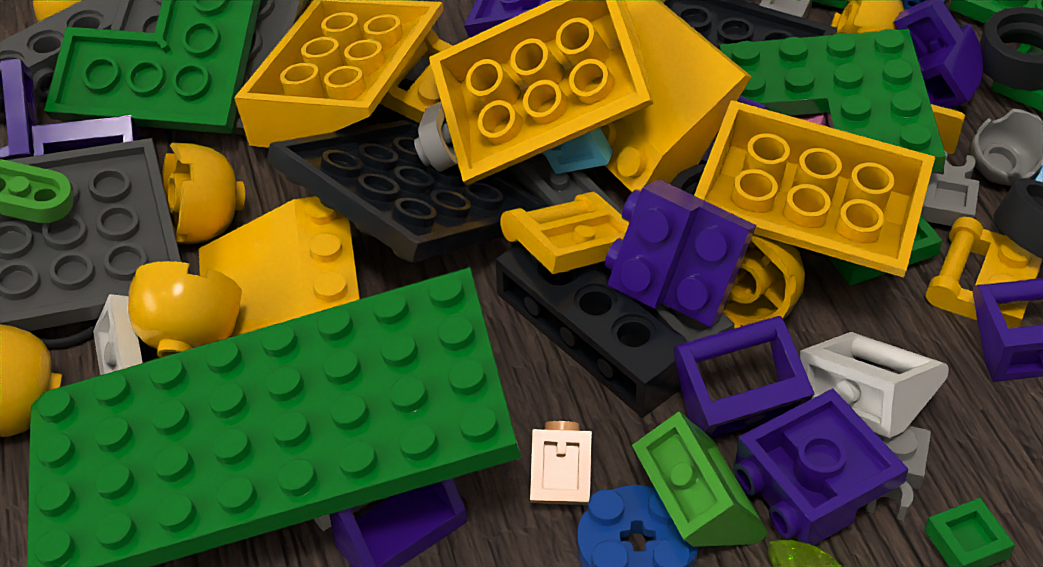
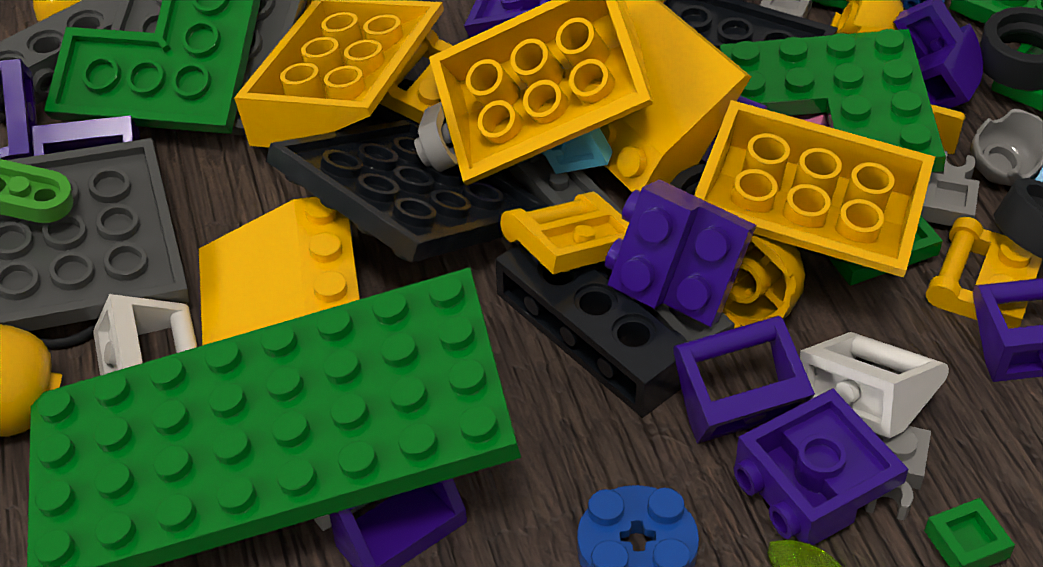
(181, 309): yellow cylinder -> none
(200, 192): yellow cylinder -> none
(560, 464): light nougat bracket -> none
(698, 485): bright green tile -> none

